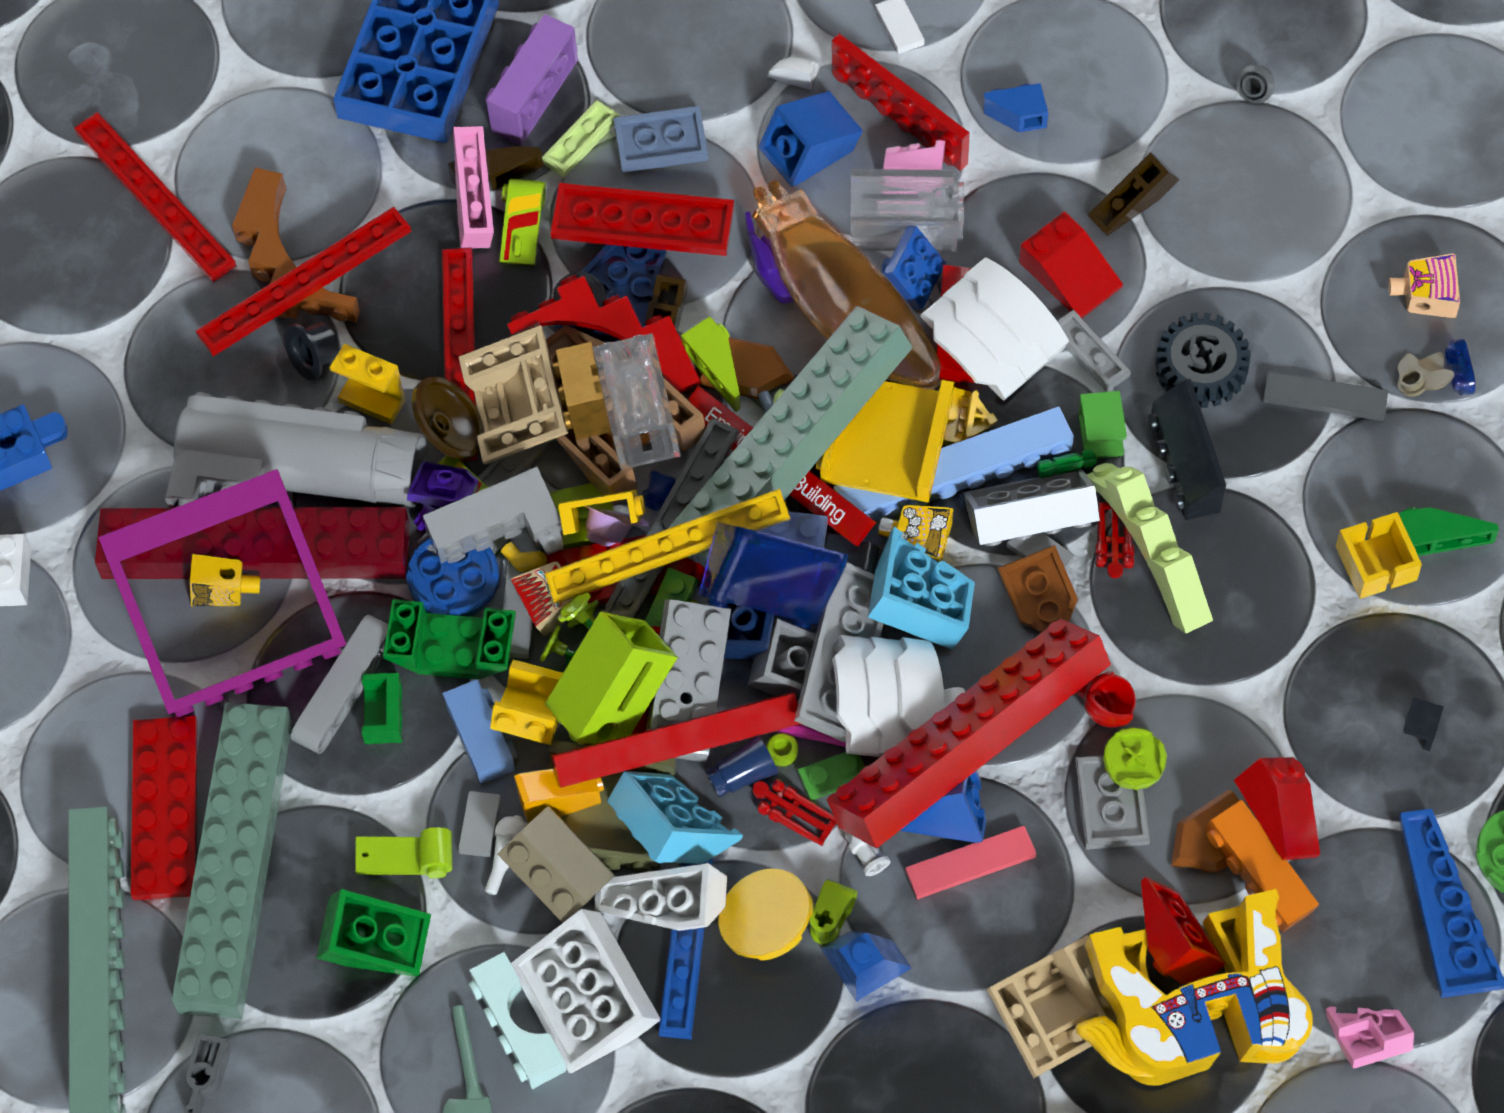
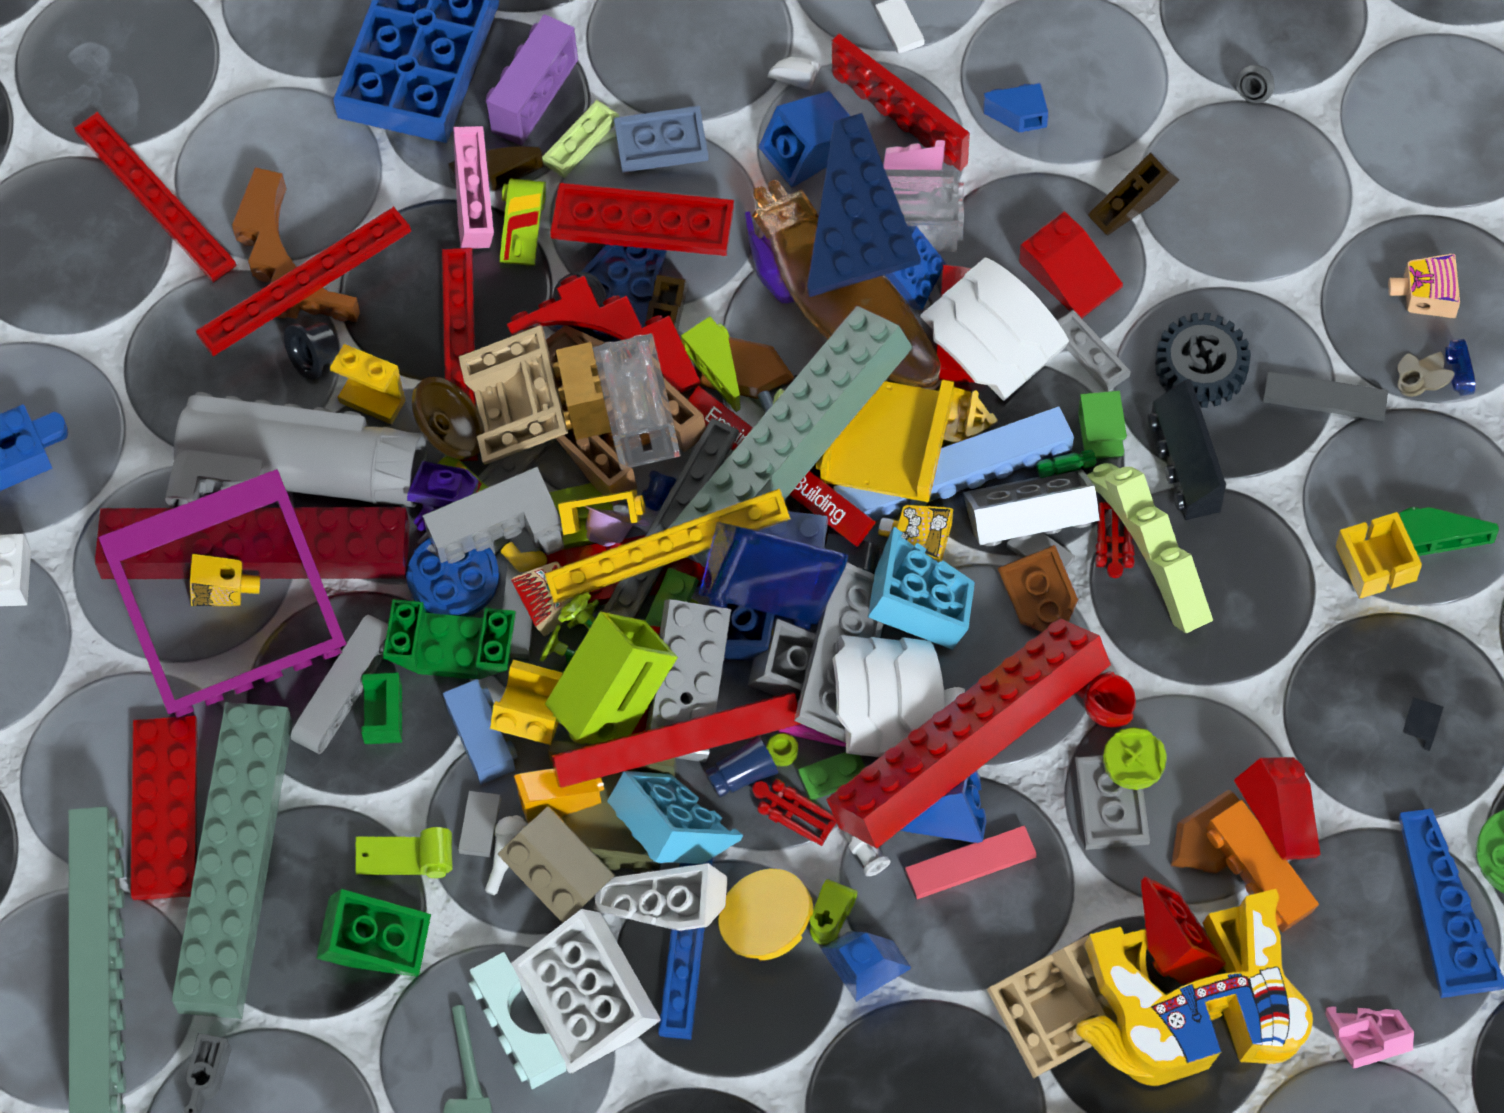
(859, 216): none -> dark blue wing

